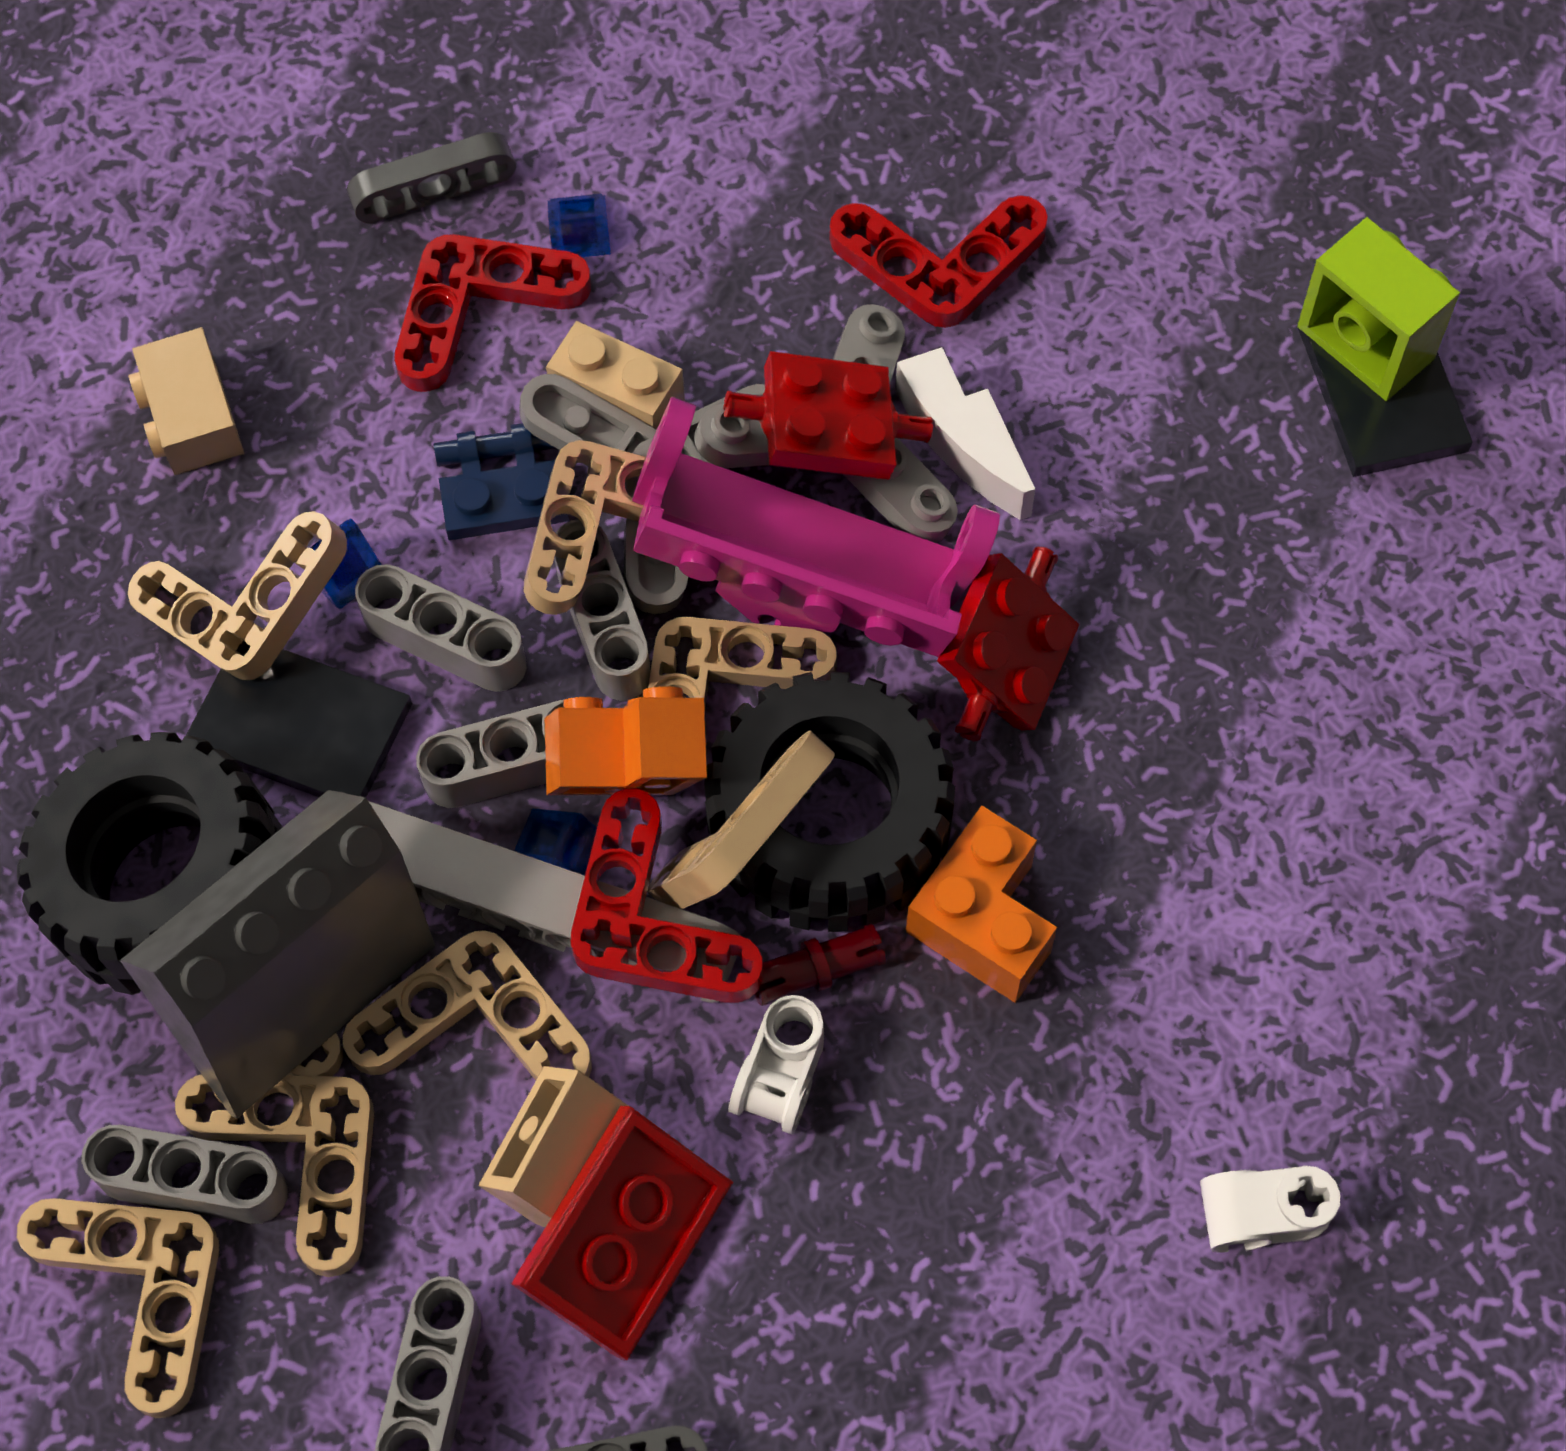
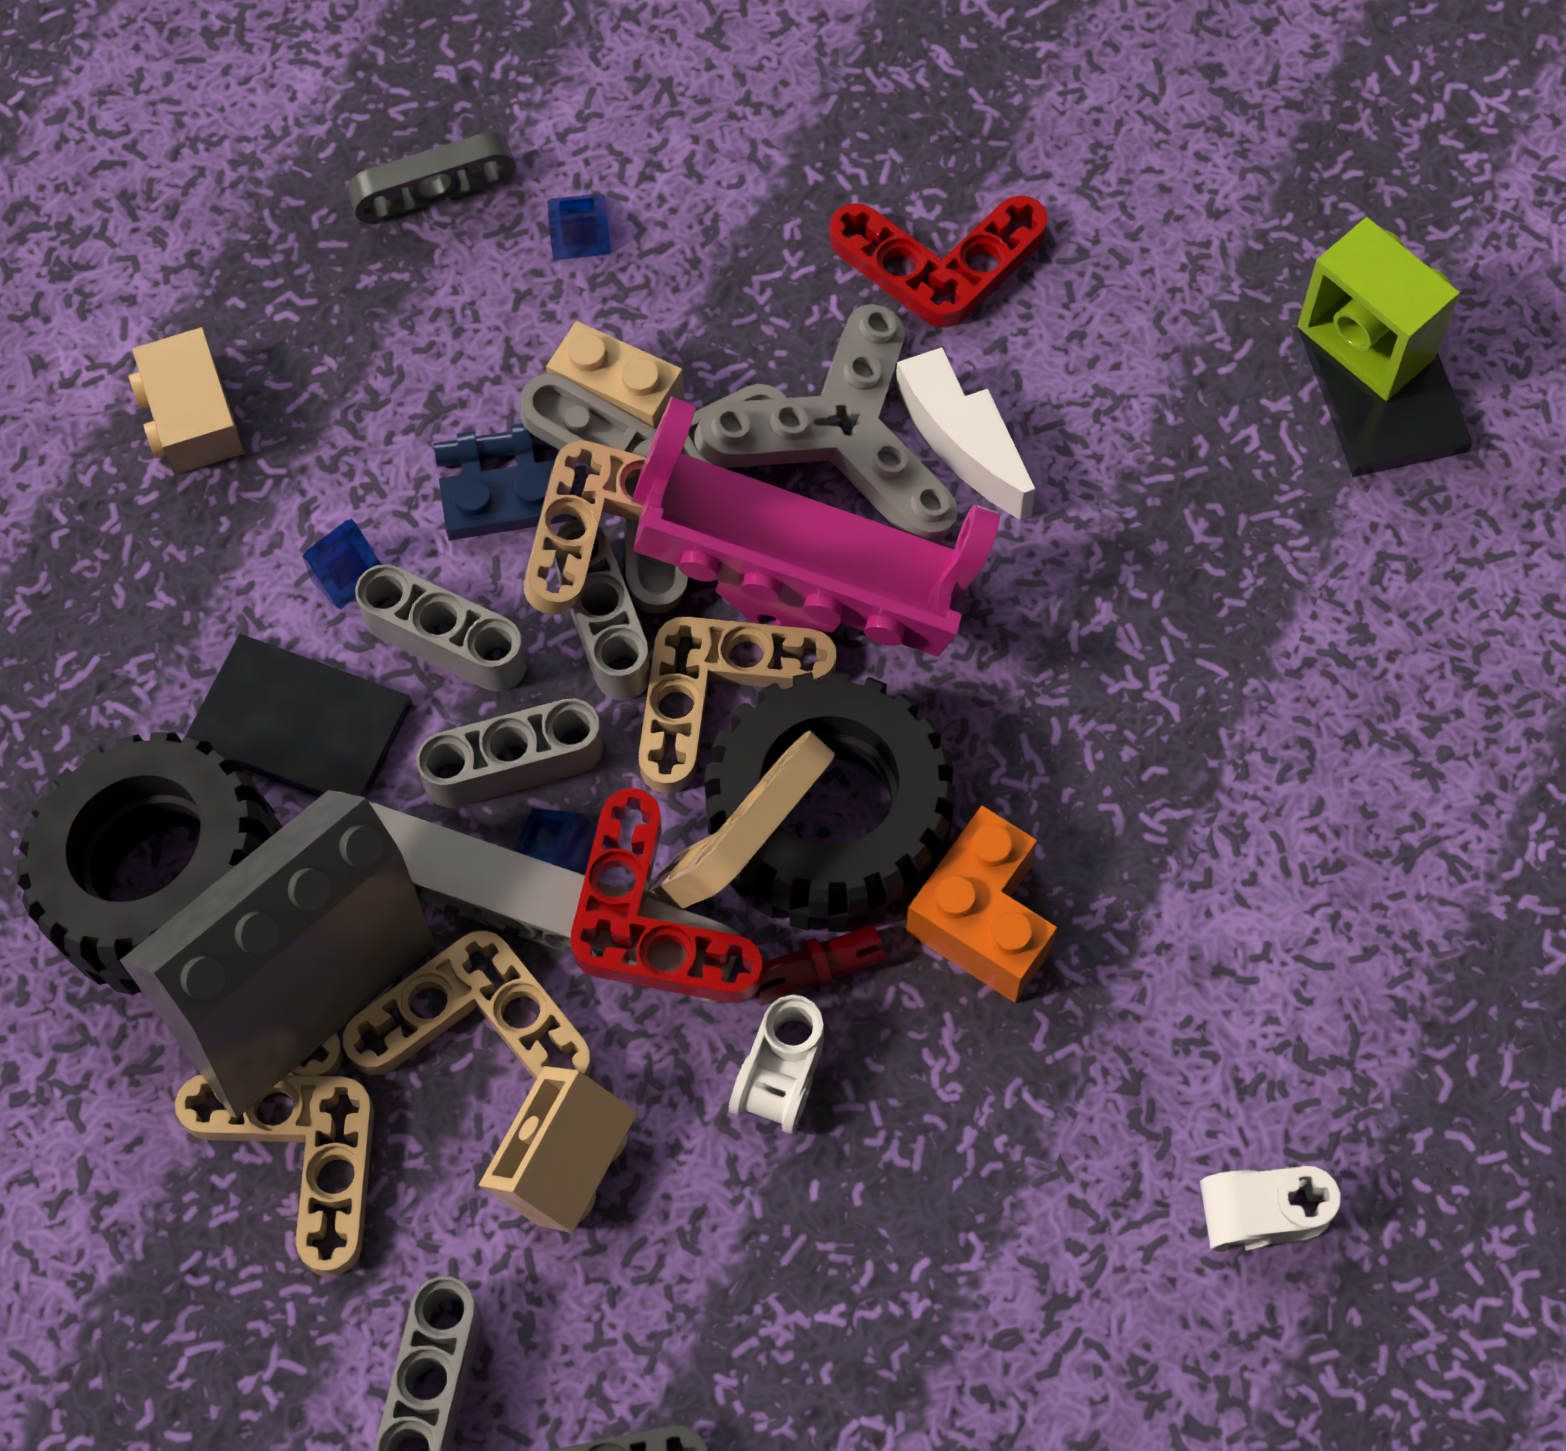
(147, 1258): tan beam -> none
(162, 1154): light grey beam -> none
(236, 623): tan beam -> none
(473, 278): red beam -> none
(622, 1233): red tile -> none
(646, 745): orange brick -> none
(828, 416): red plate -> none
(1009, 643): red plate -> none

